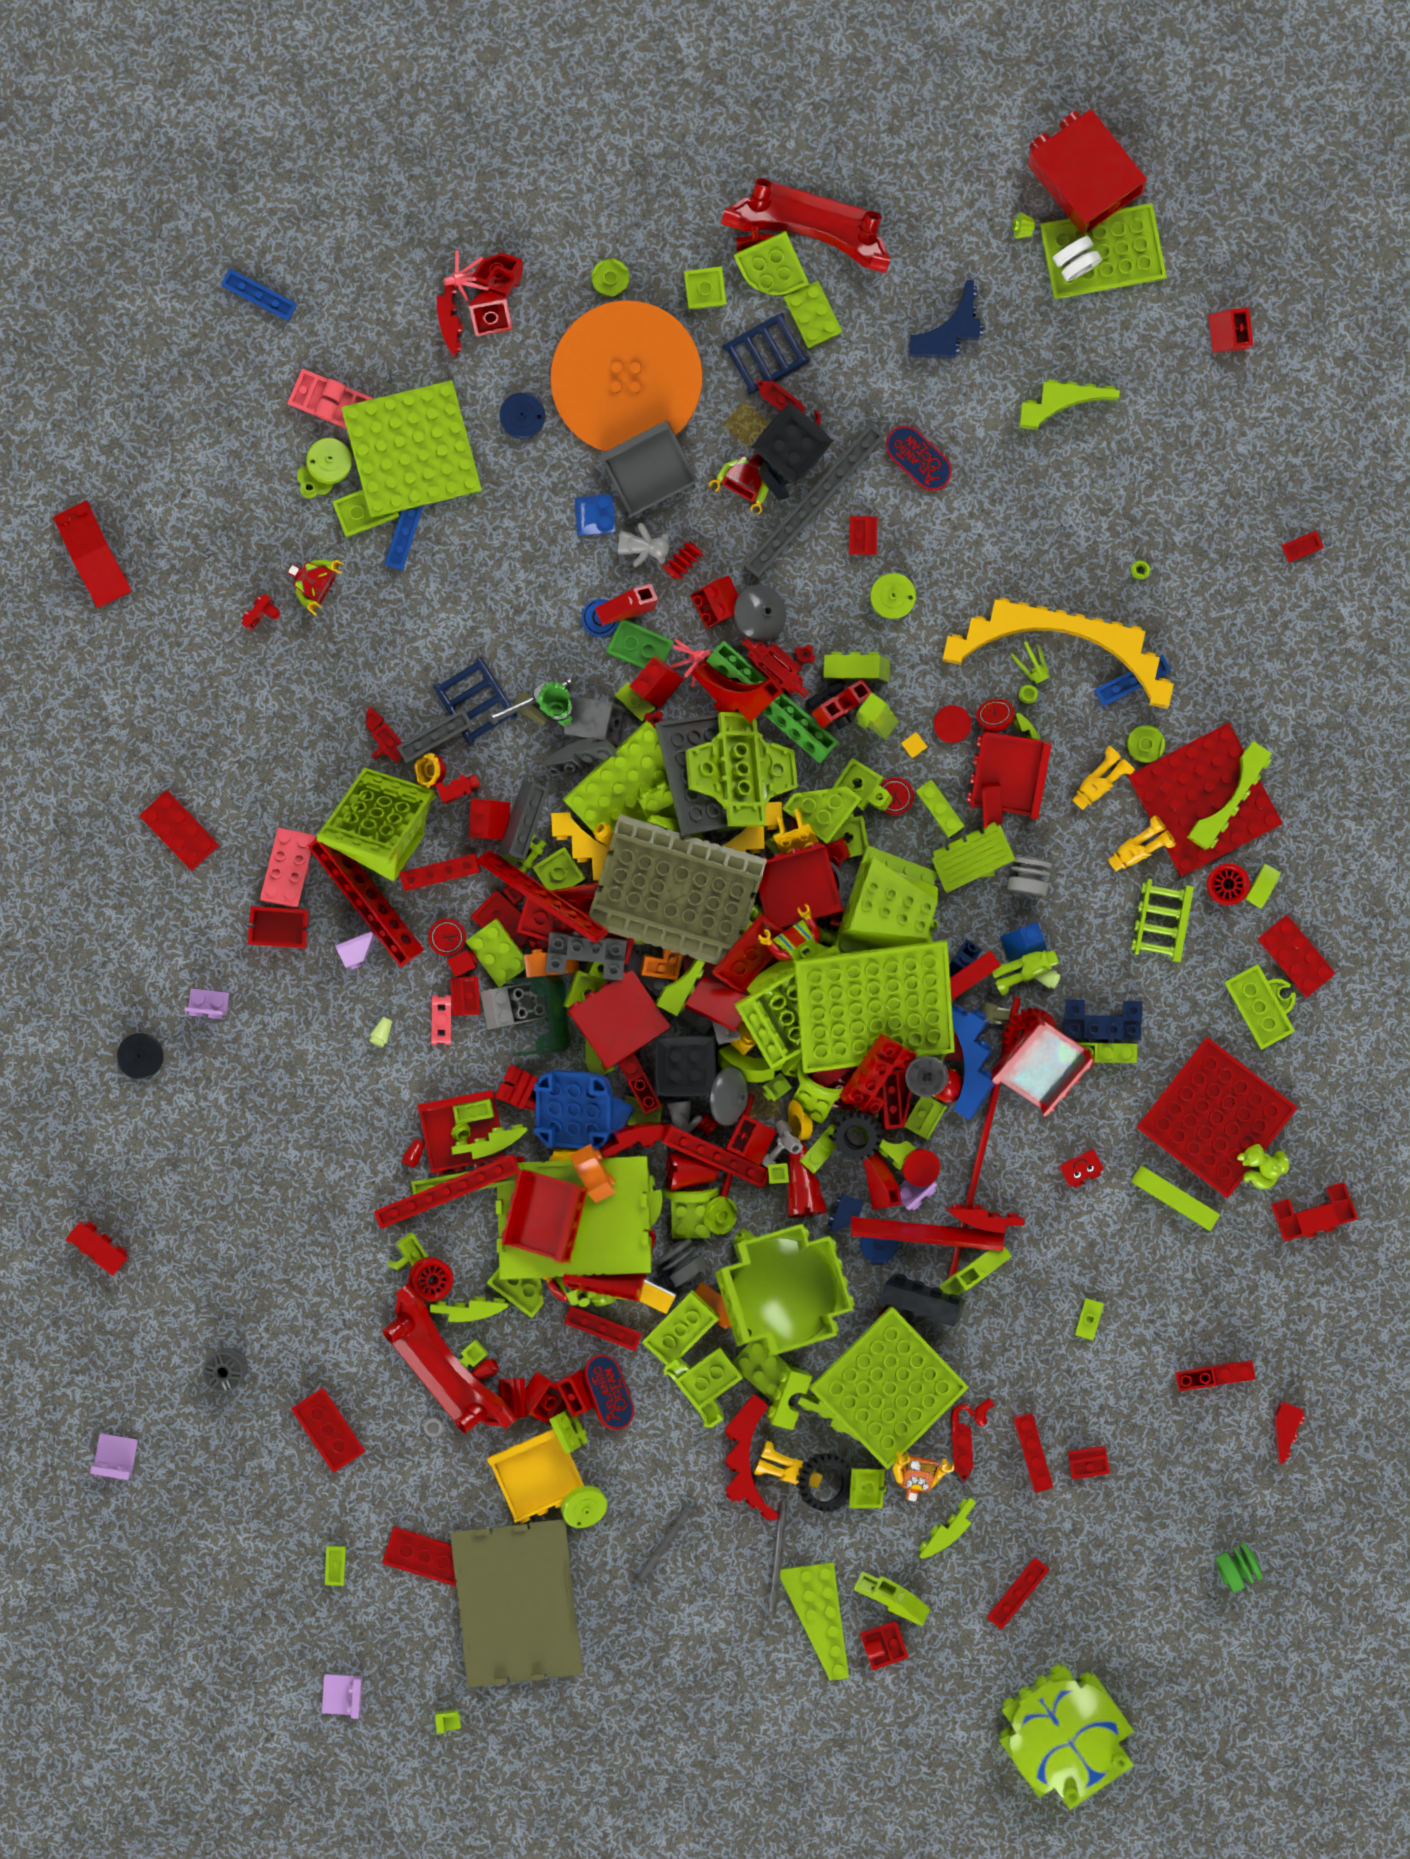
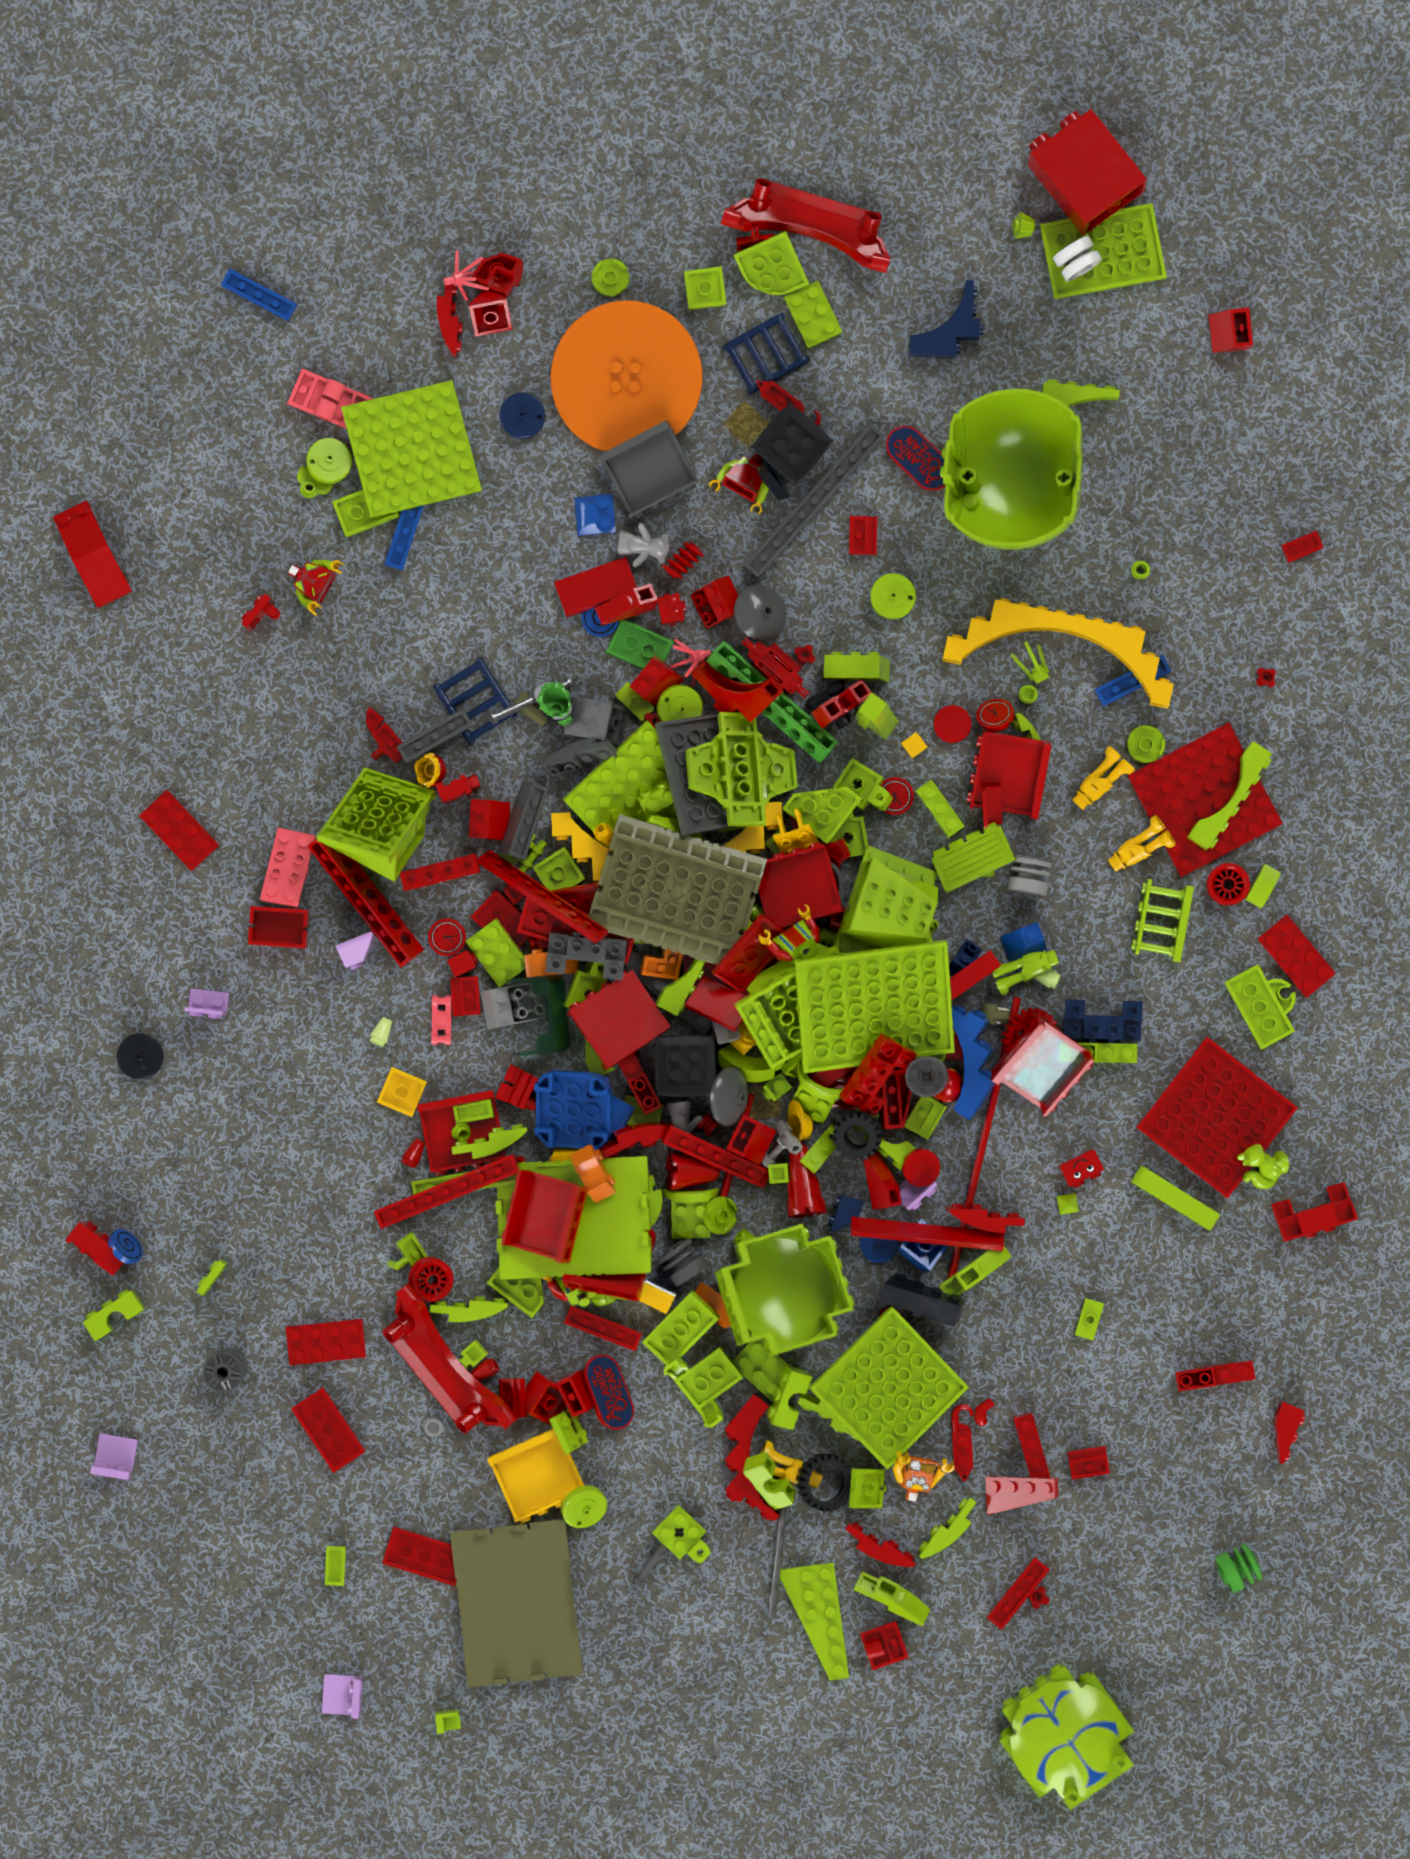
(98, 1323): none -> lime arch
(125, 1246): none -> blue tile
(207, 1282): none -> lime plate
(326, 1341): none -> red plate
(402, 1092): none -> yellow plate
(594, 586): none -> red tile
(671, 609): none -> red head
(679, 703): none -> lime wheel
(691, 1539): none -> lime plate
(760, 1471): none -> lime arch
(885, 1552): none -> red slope
(921, 1254): none -> blue slope
(1013, 469): none -> lime windscreen
(1014, 1492): none -> wing
(1043, 1600): none -> red plate
(1067, 1203): none -> lime slope
(1270, 673): none -> red plate

